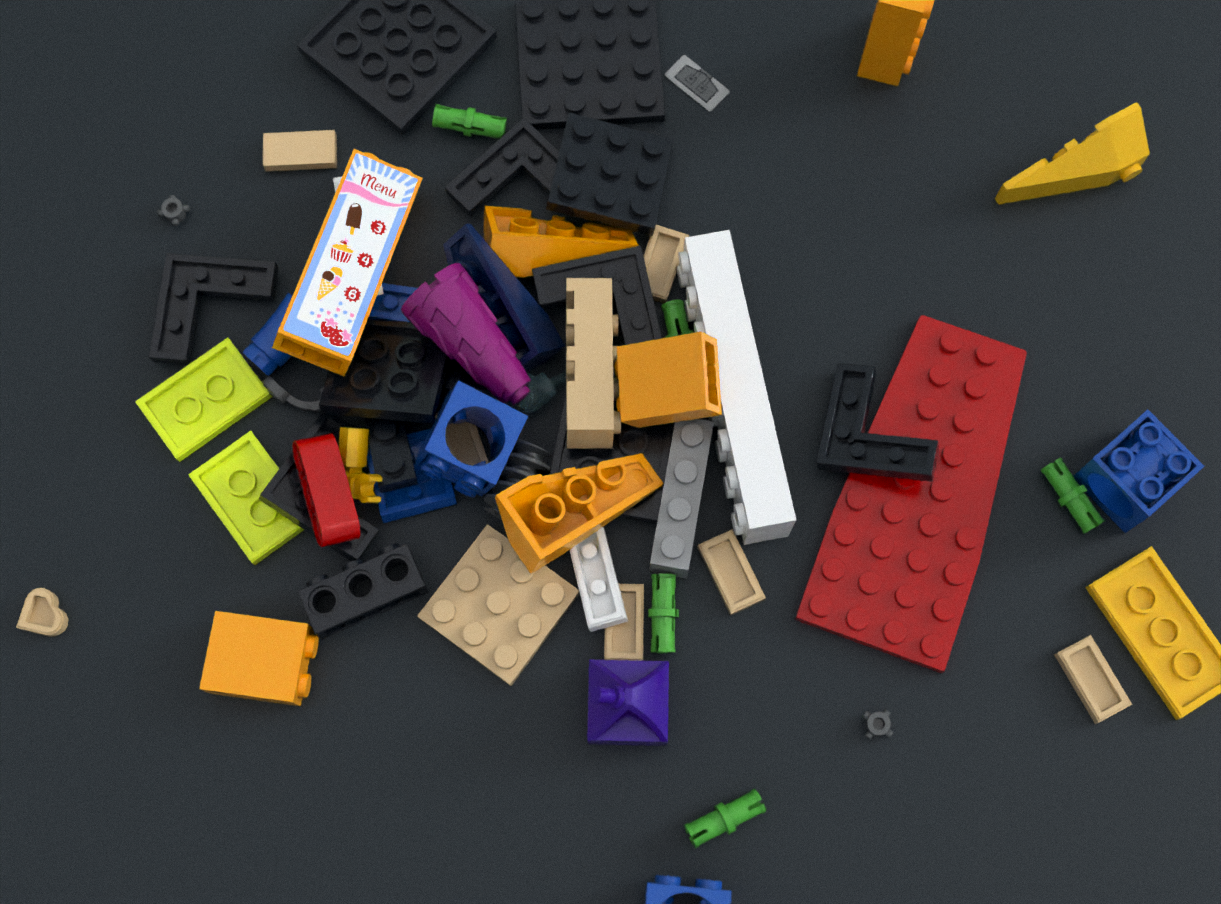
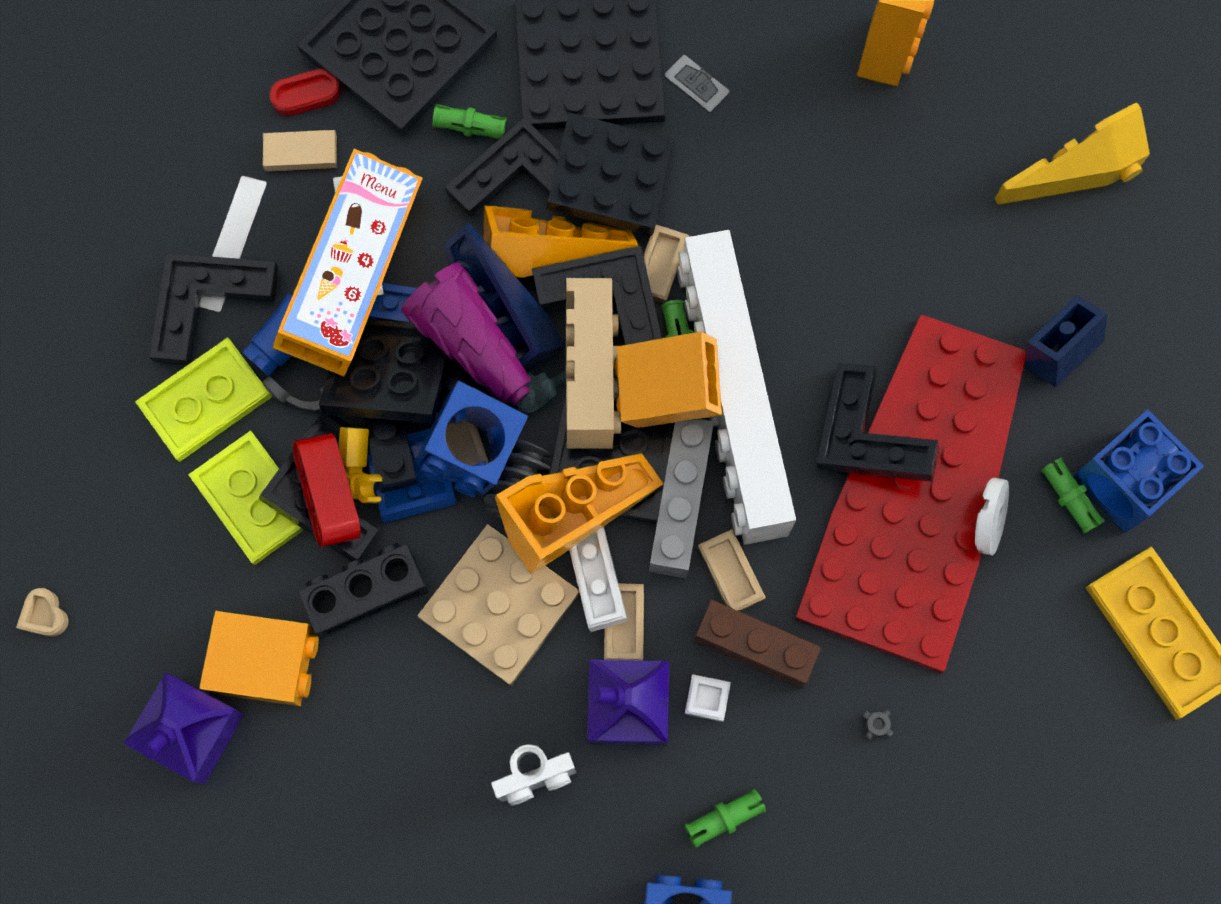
(173, 210): dark grey piece -> none
(184, 729): none -> dark purple piece
(236, 228): none -> white sticker
(304, 92): none -> red tile
(518, 787): none -> white plate
(663, 613): bright green pin -> none
(707, 698): none -> white tile
(757, 644): none -> reddish brown brick
(992, 516): none -> white tile
(1066, 340): none -> dark blue brick
(1093, 679): tan tile -> none

